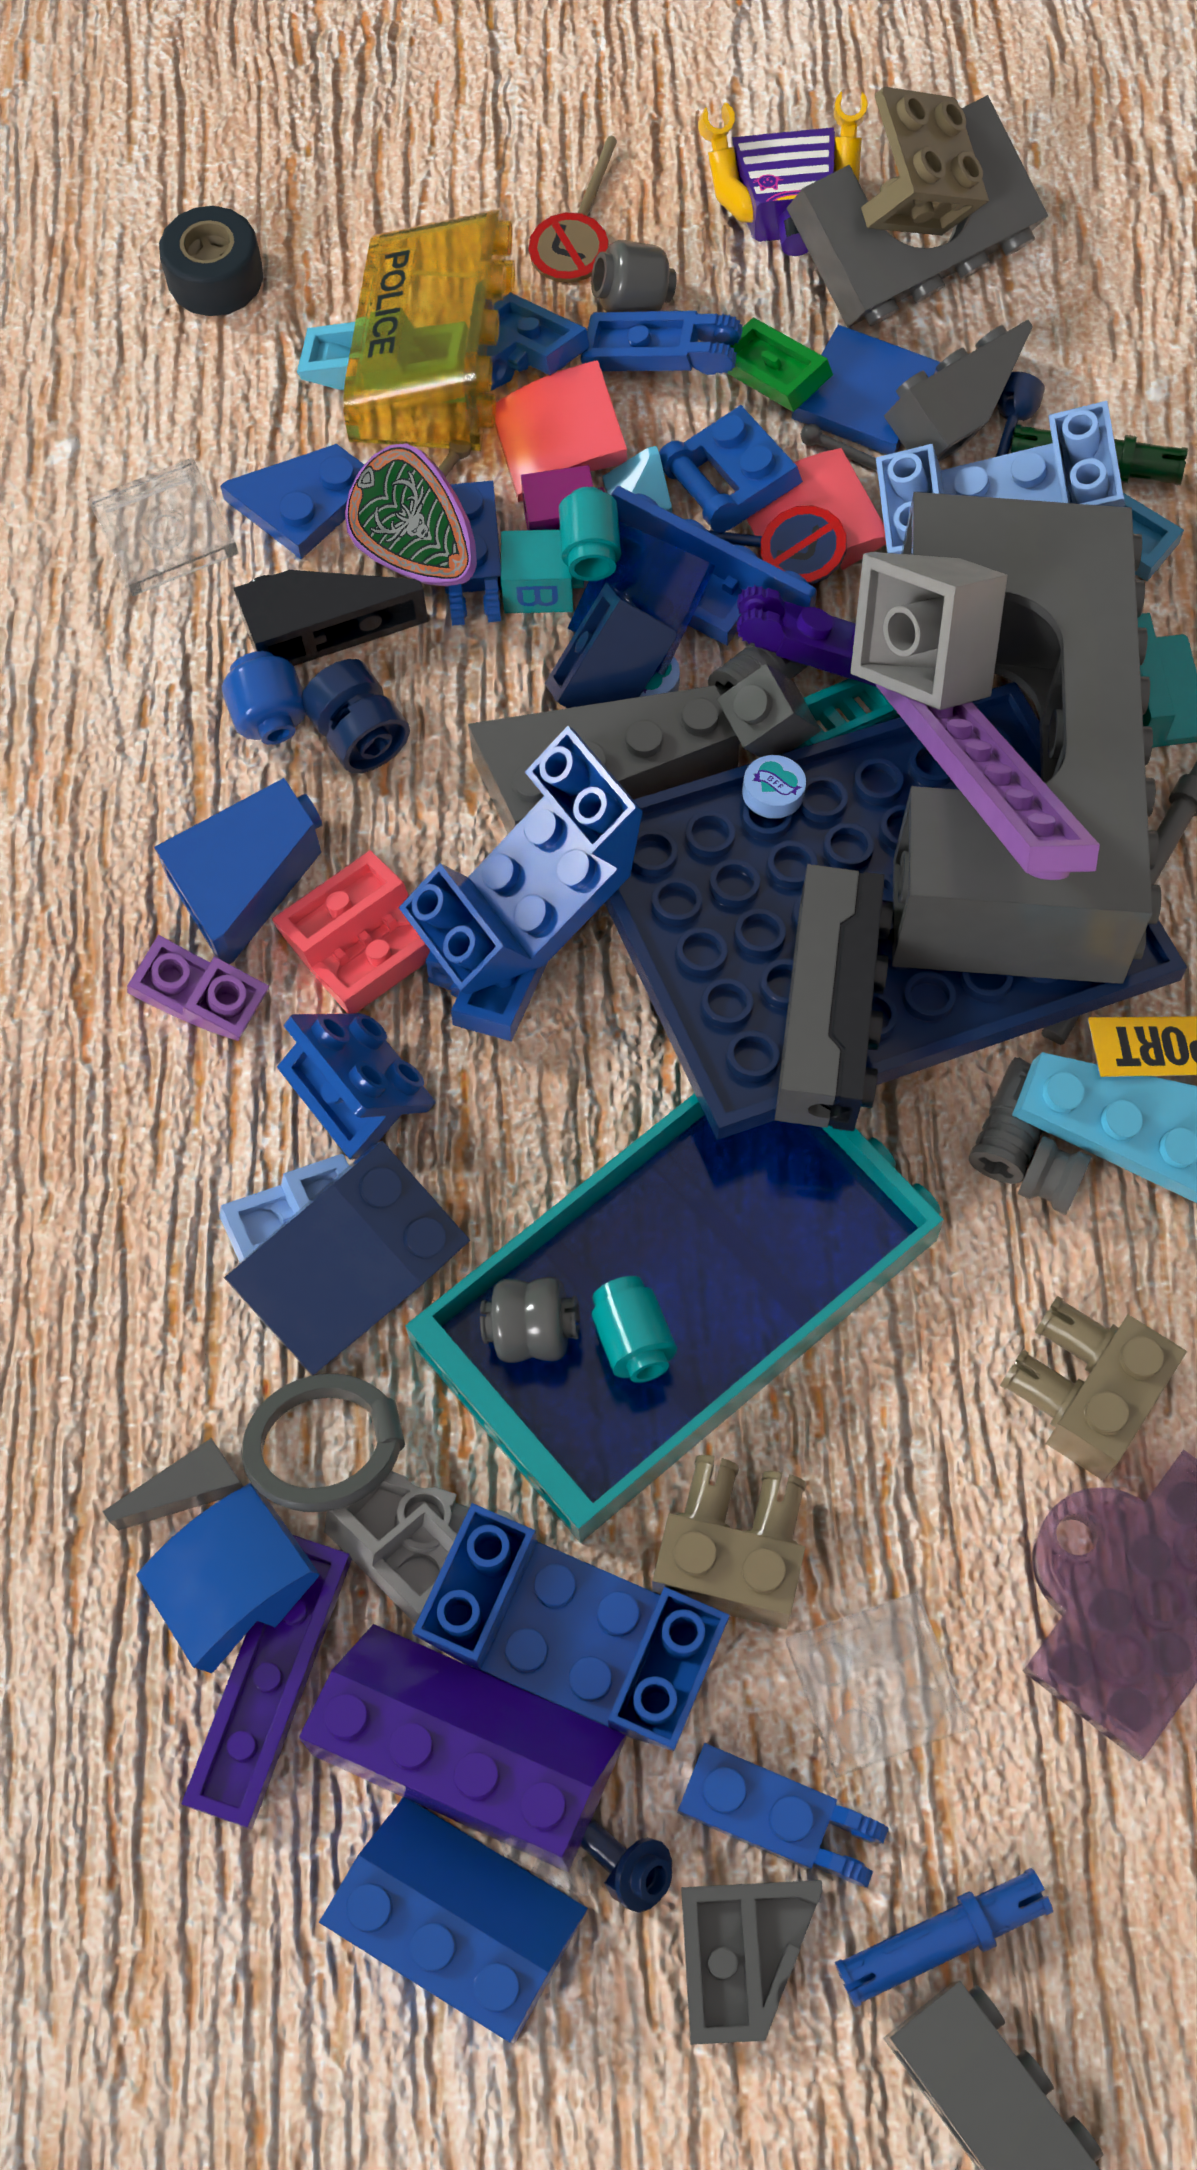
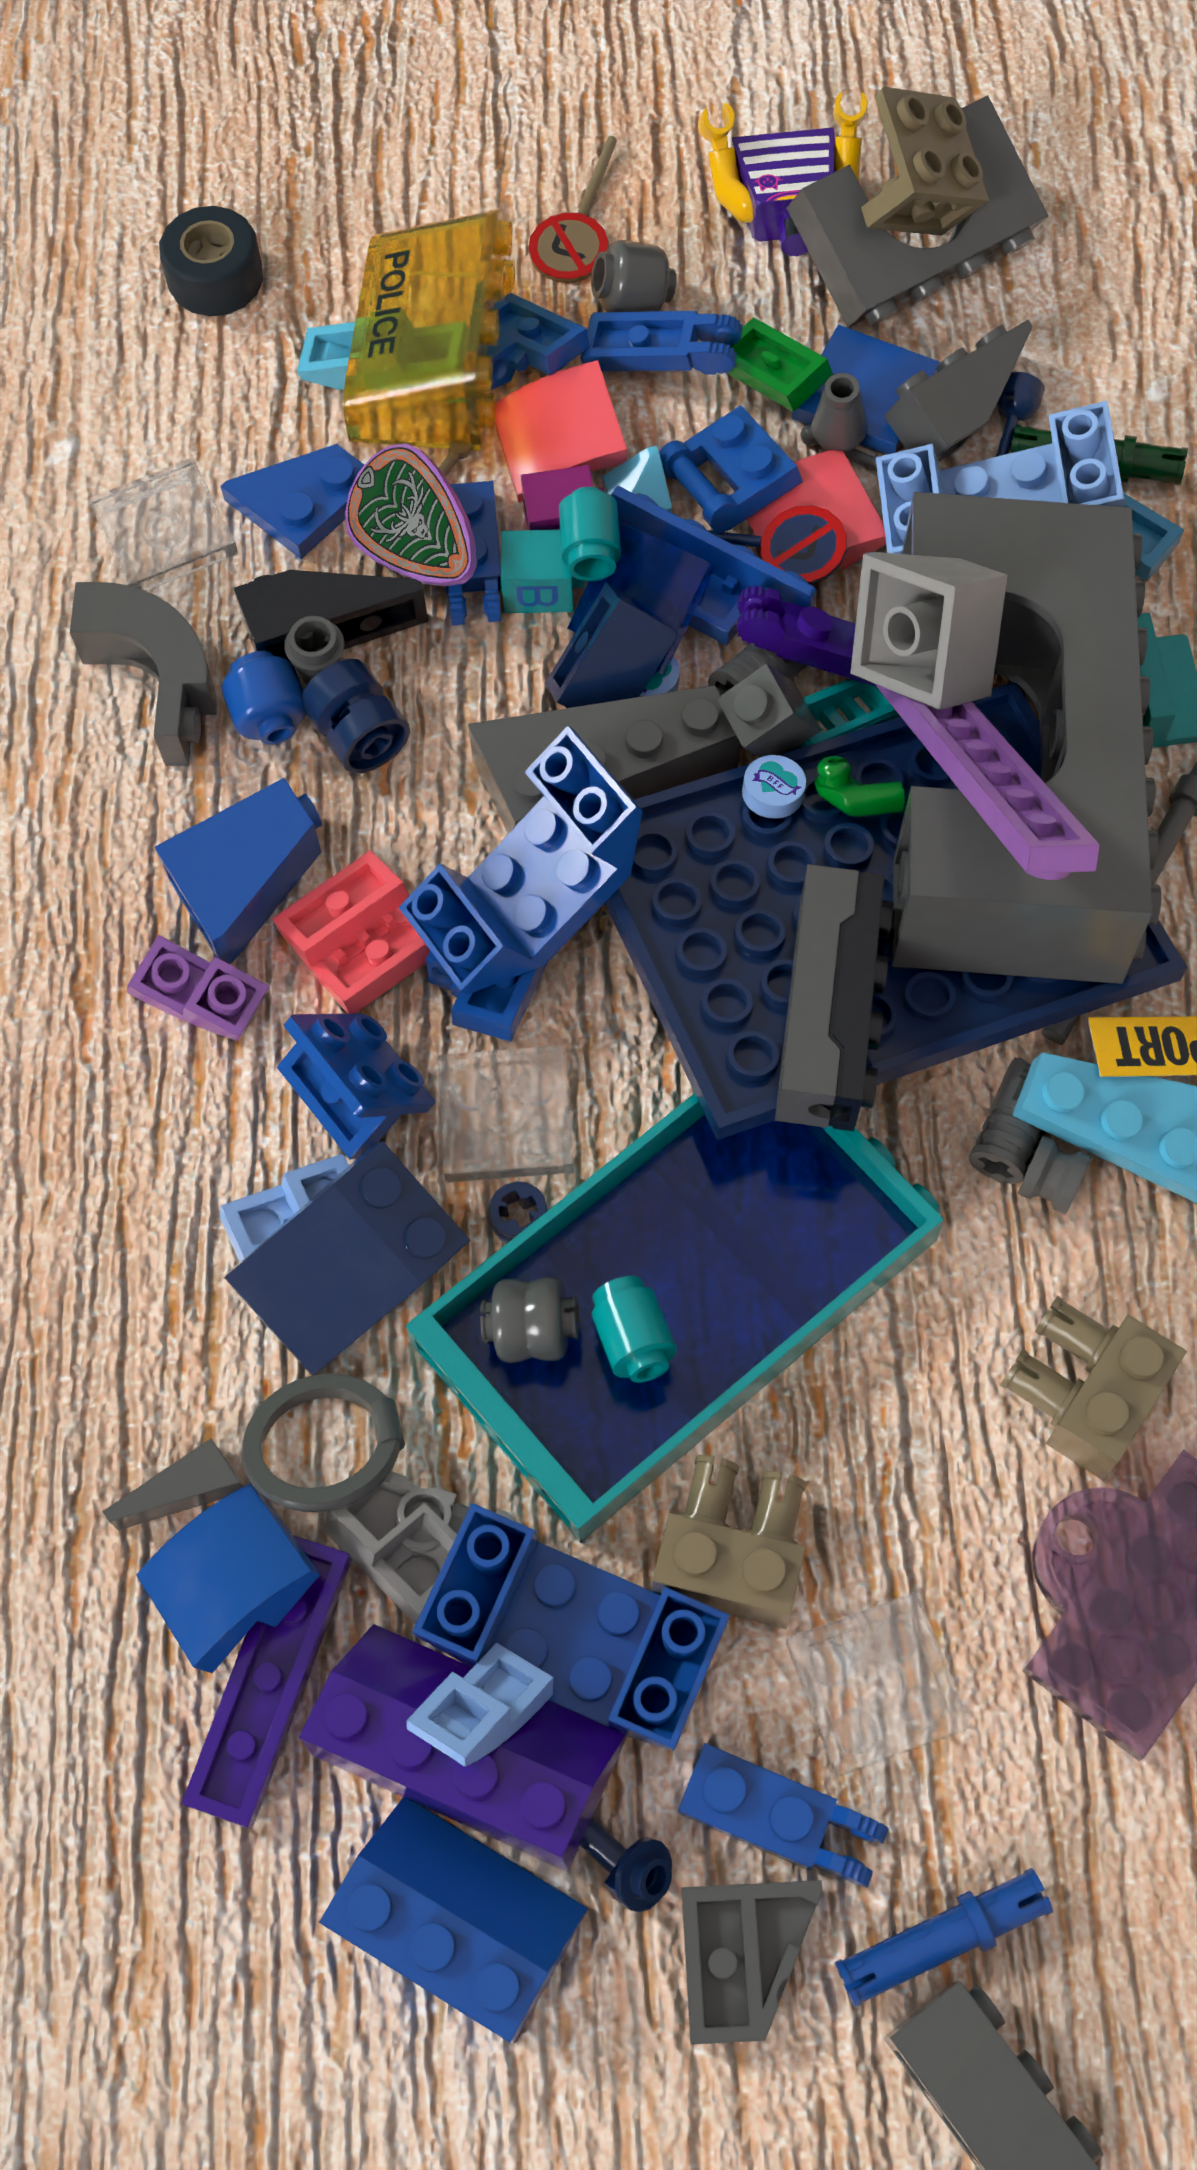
(143, 631): none -> dark grey arch
(313, 646): none -> dark grey cone
(482, 1709): none -> light blue slope
(505, 1114): none -> clear plate
(526, 1196): none -> dark blue bush
(840, 415): none -> dark grey cone
(853, 797): none -> green arm

